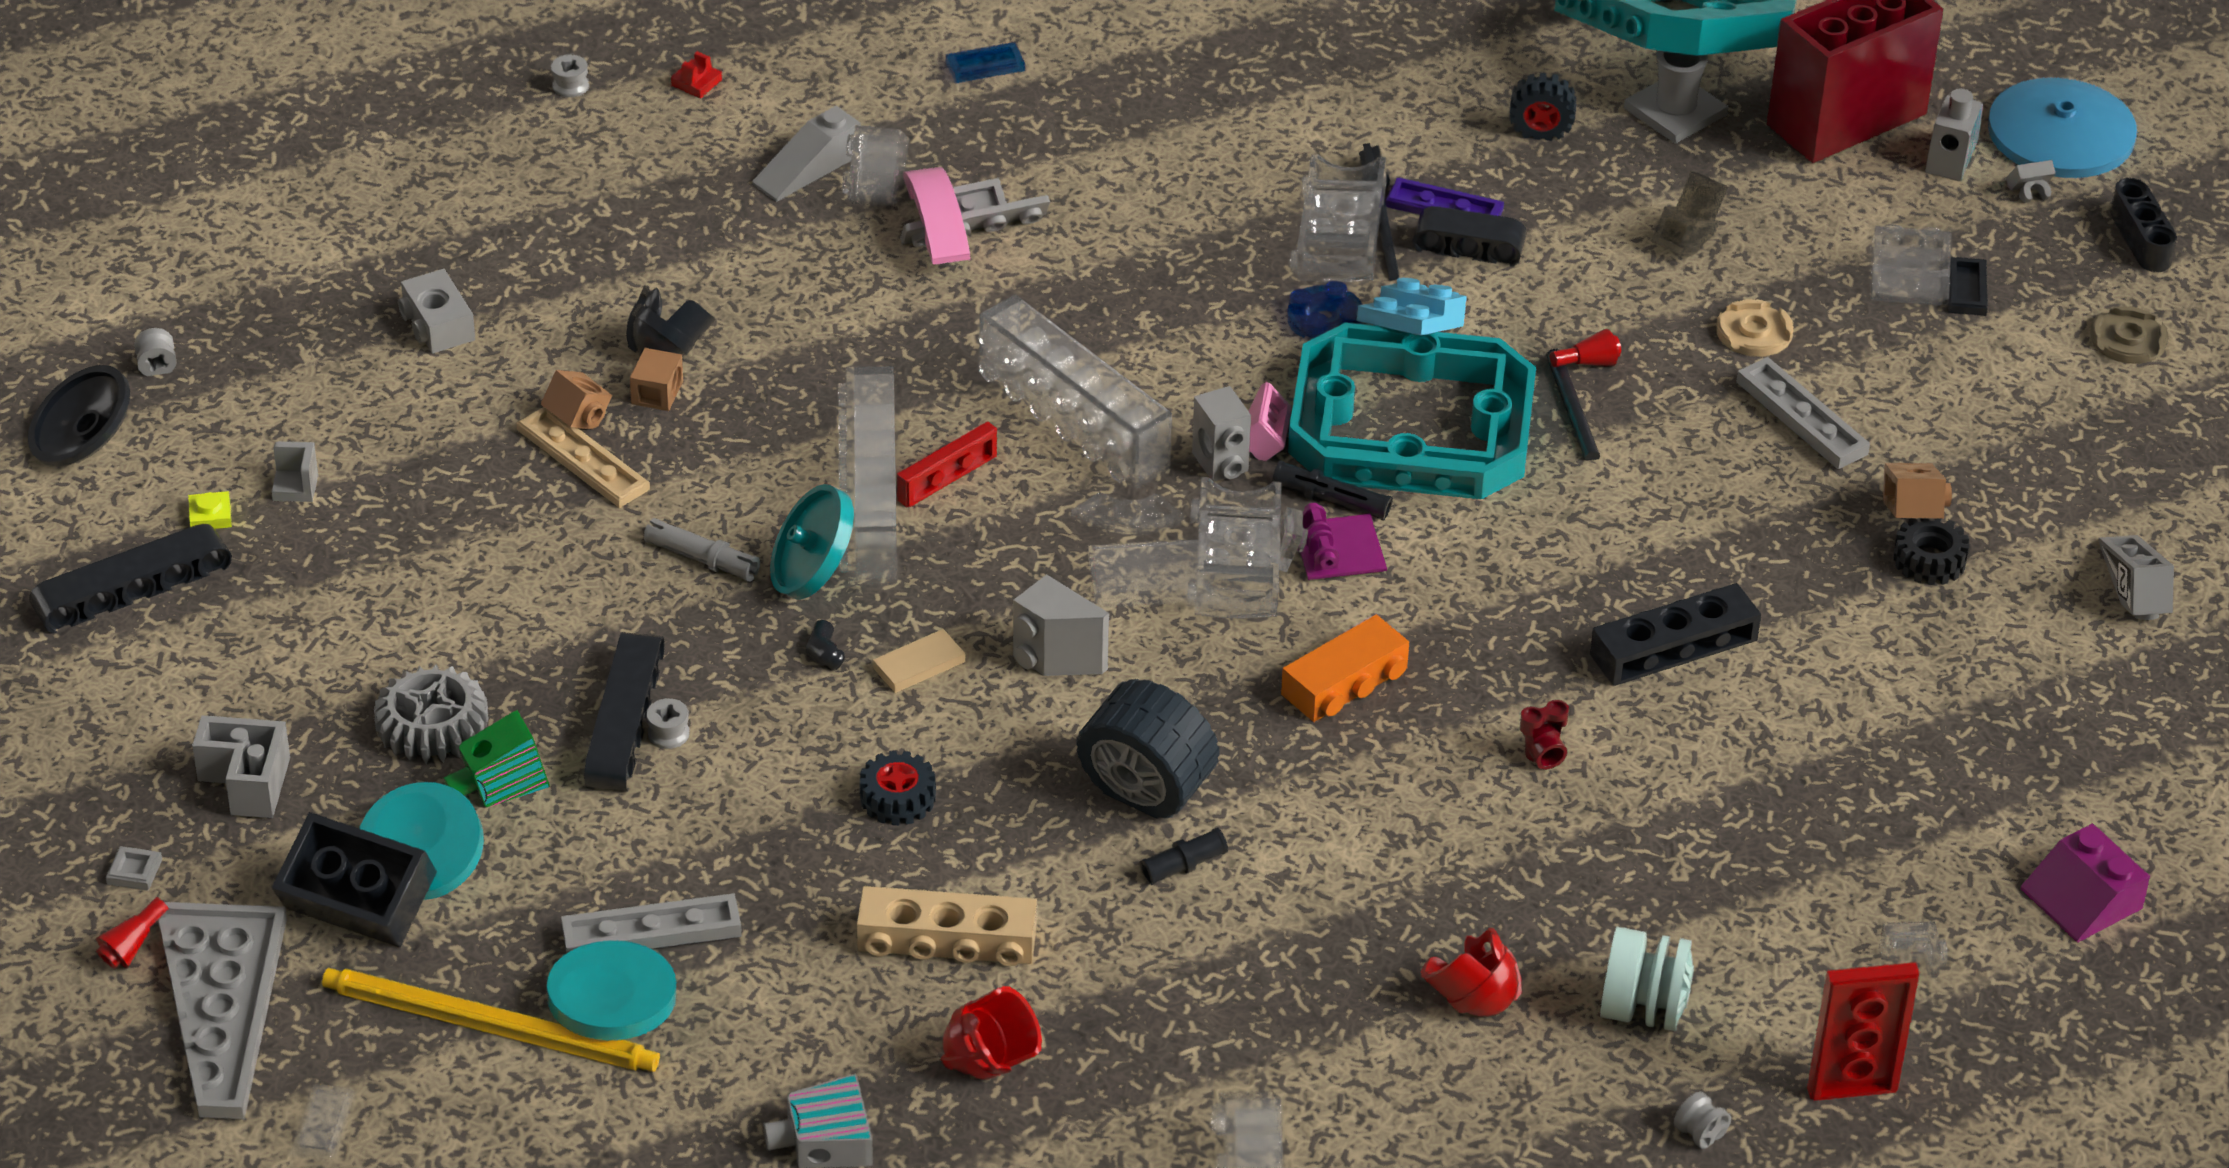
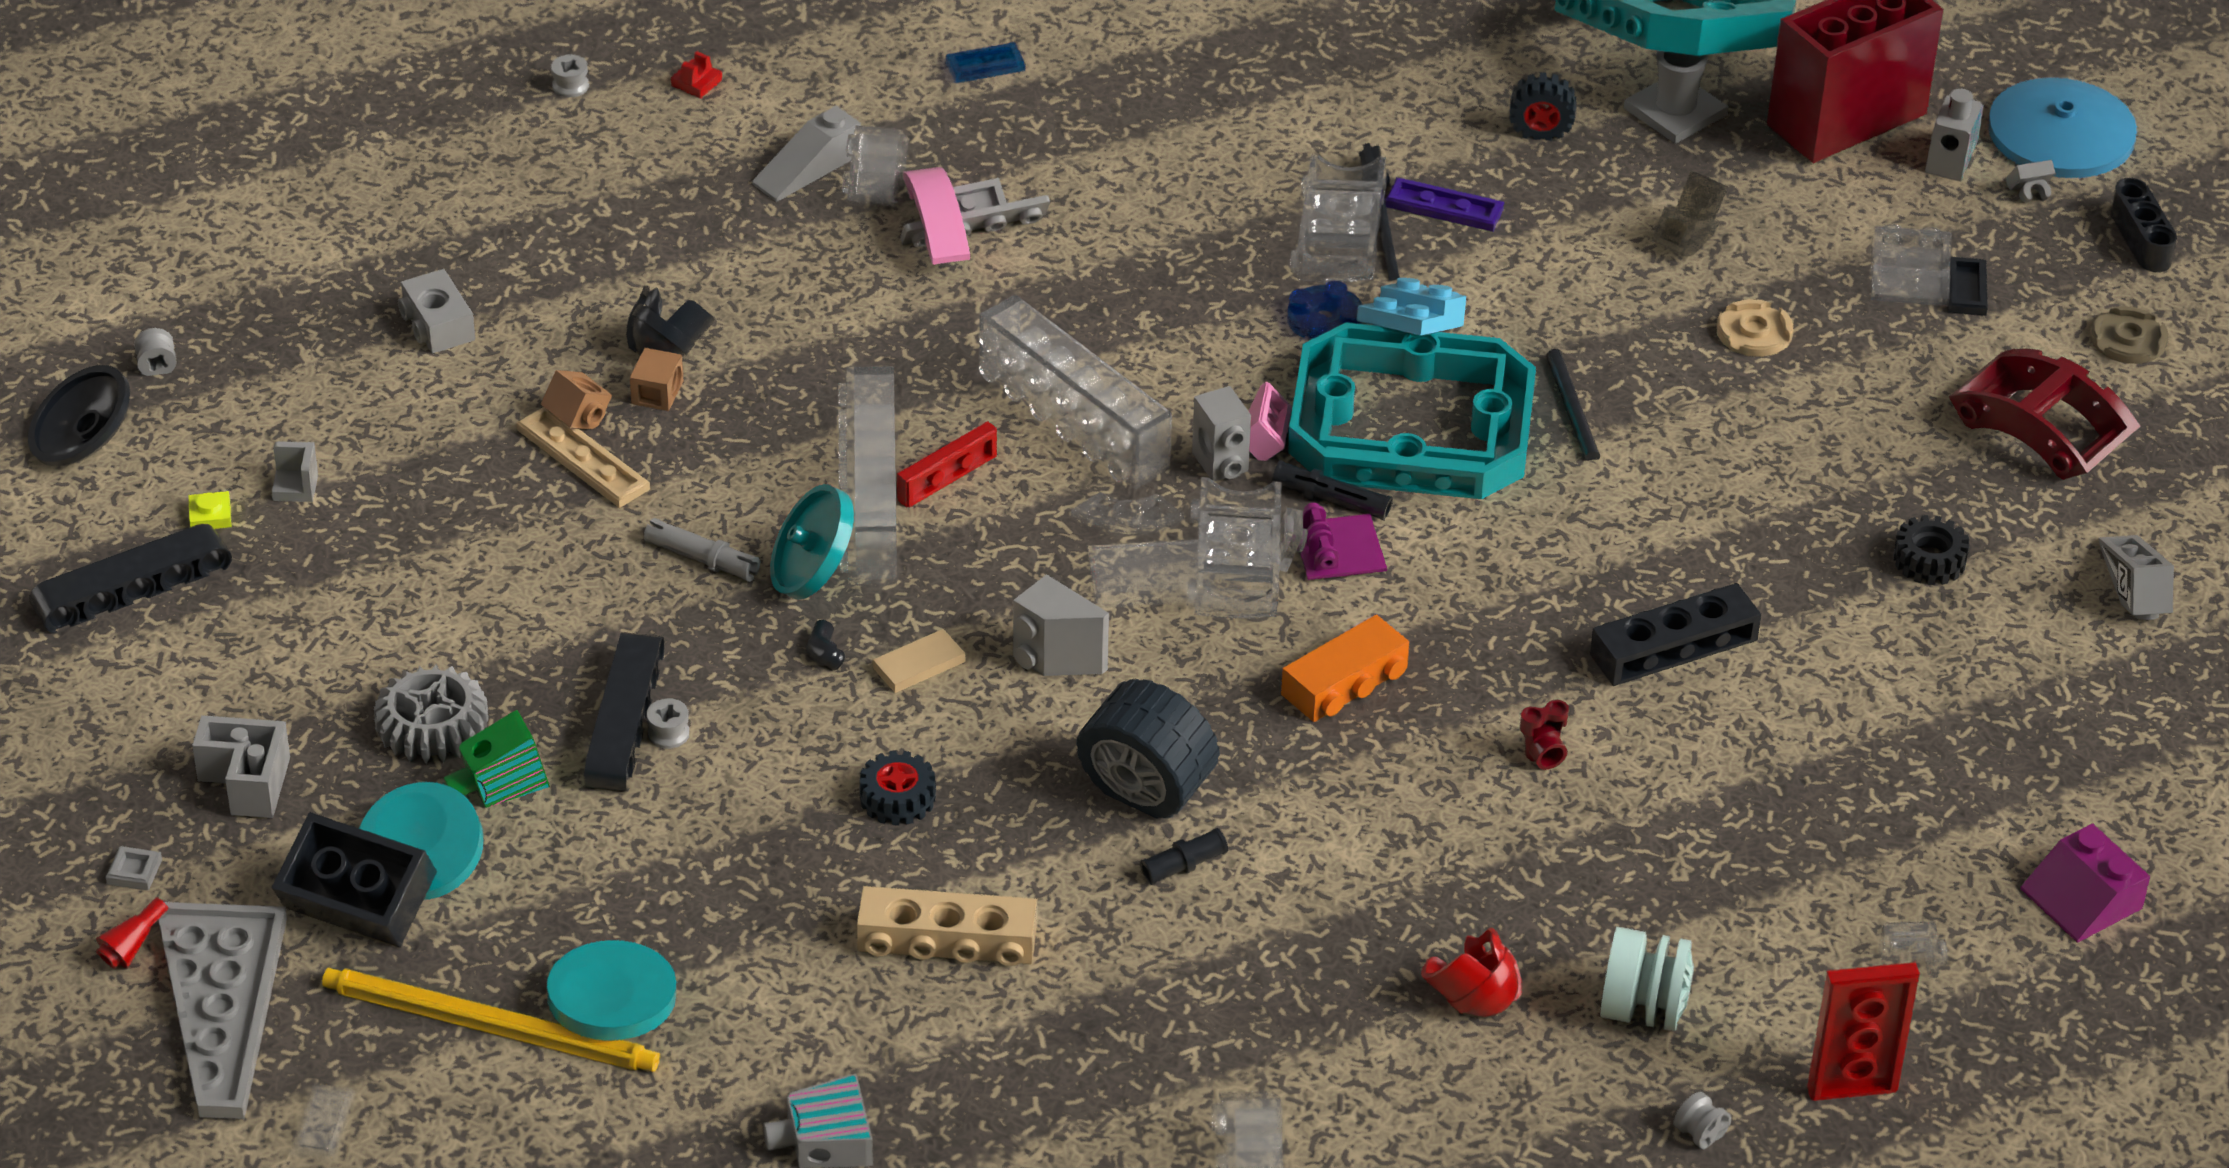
(657, 923): light grey plate -> none
(991, 1034): red helmet -> none
(1470, 235): black beam -> none
(1596, 350): red cone -> none
(1803, 413): light grey plate -> none
(1915, 490): medium nougat brick -> none
(1986, 404): none -> dark red window

